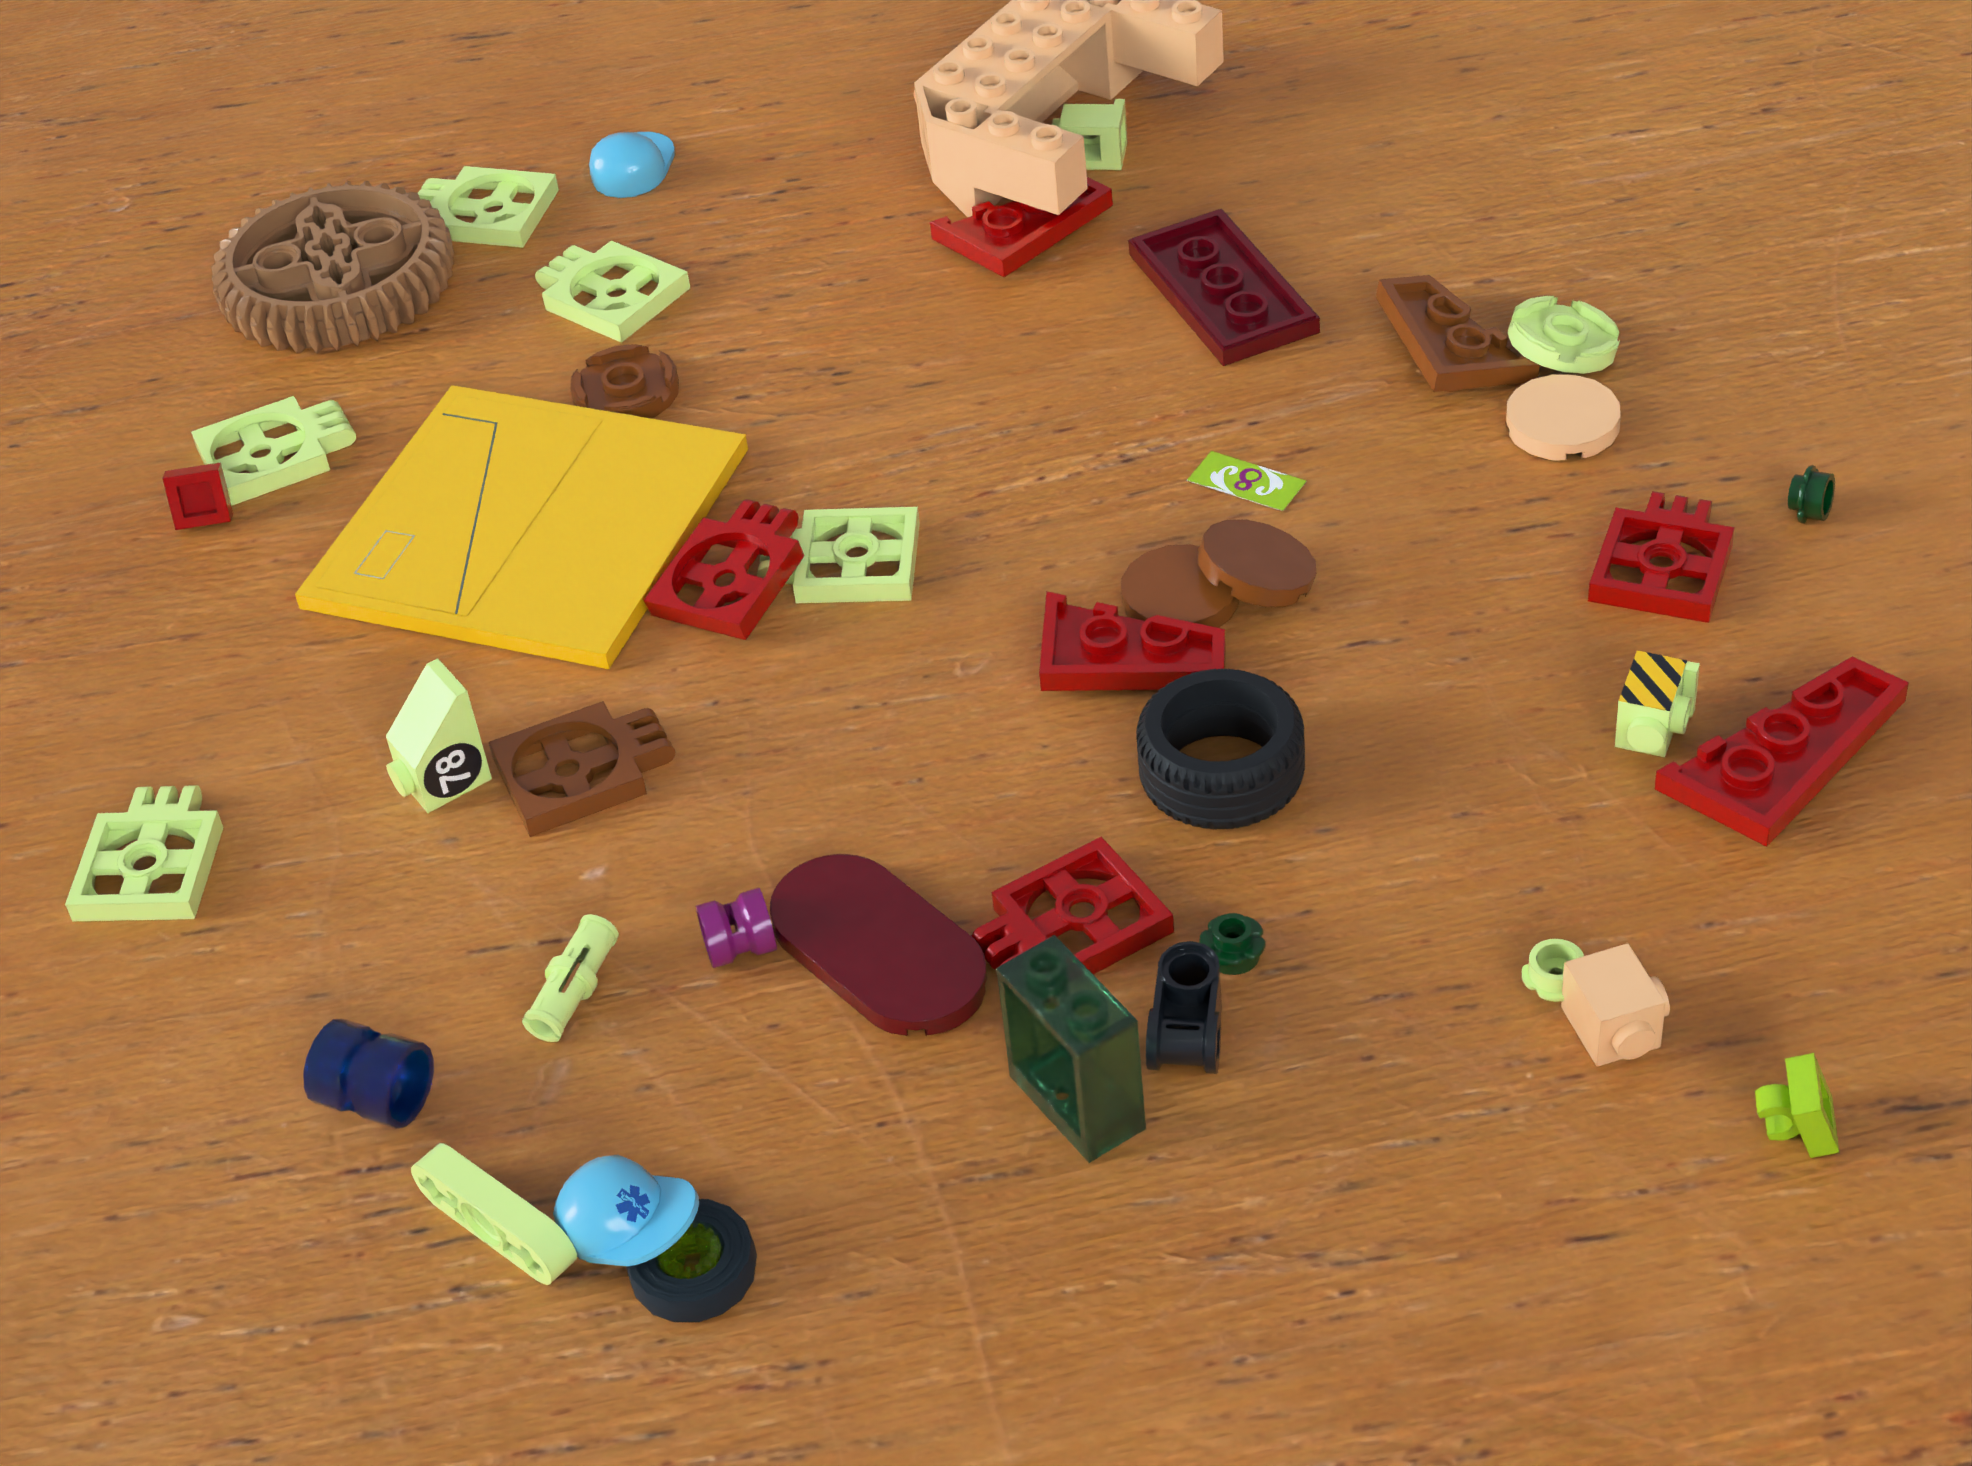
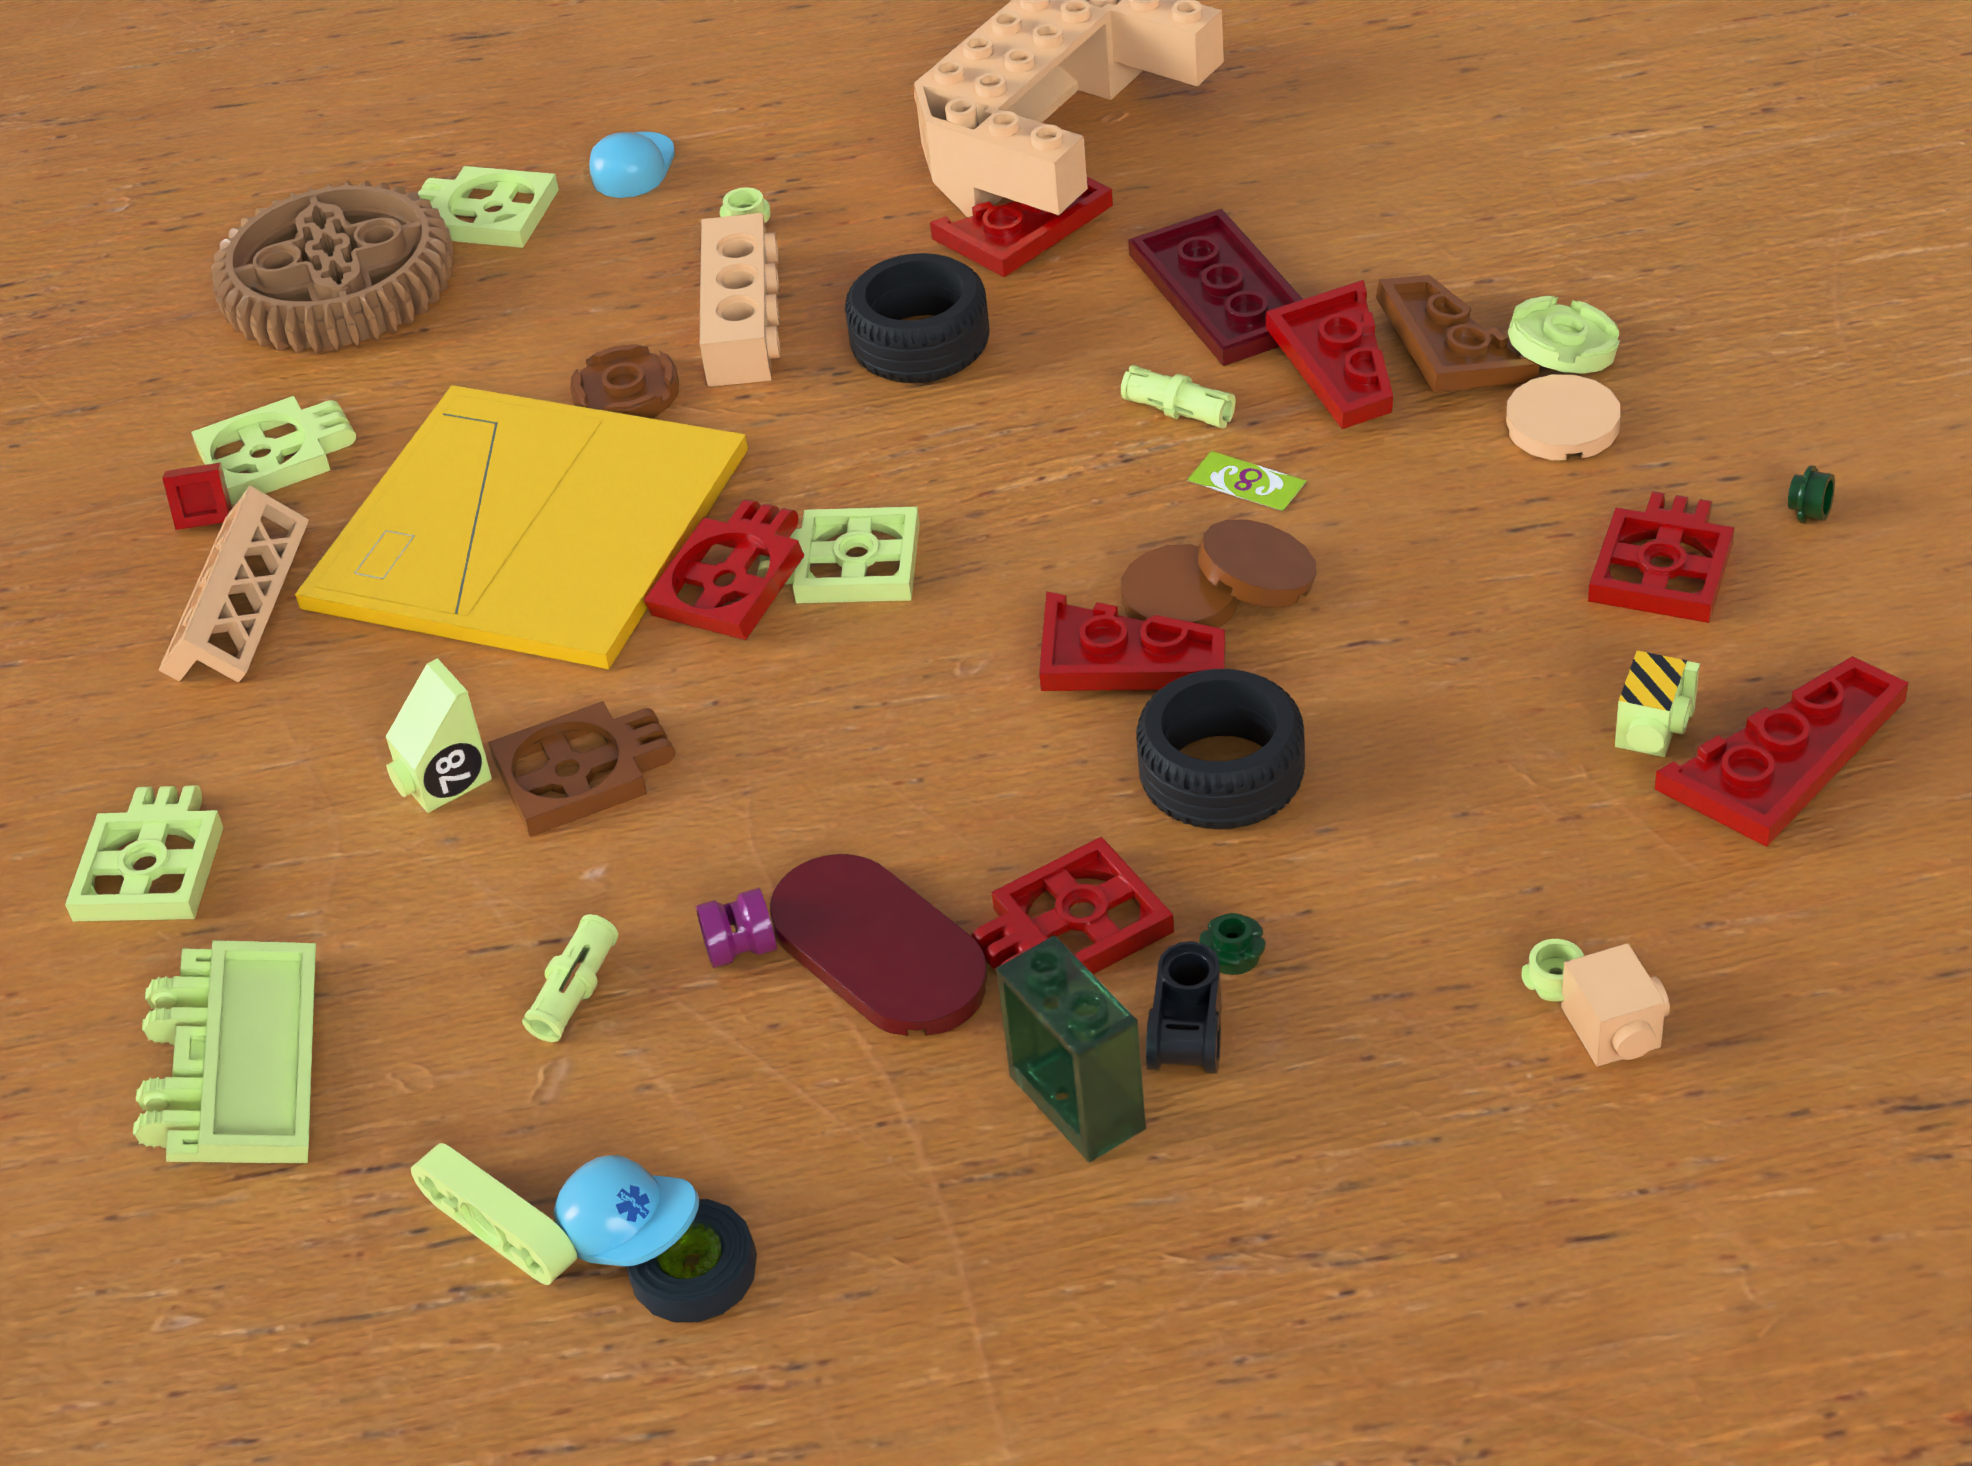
(218, 581): none -> light nougat fence
(238, 1058): none -> yellowish green hinge
(368, 1073): clear blue wheel -> none
(609, 315): yellowish green piece -> none
(738, 300): none -> light nougat brick
(745, 201): none -> yellowish green plate
(924, 347): none -> black tyre
(1103, 132): yellowish green brick -> none
(1178, 396): none -> yellowish green pin
(1336, 352): none -> red wing
(1800, 1107): lime tile -> none

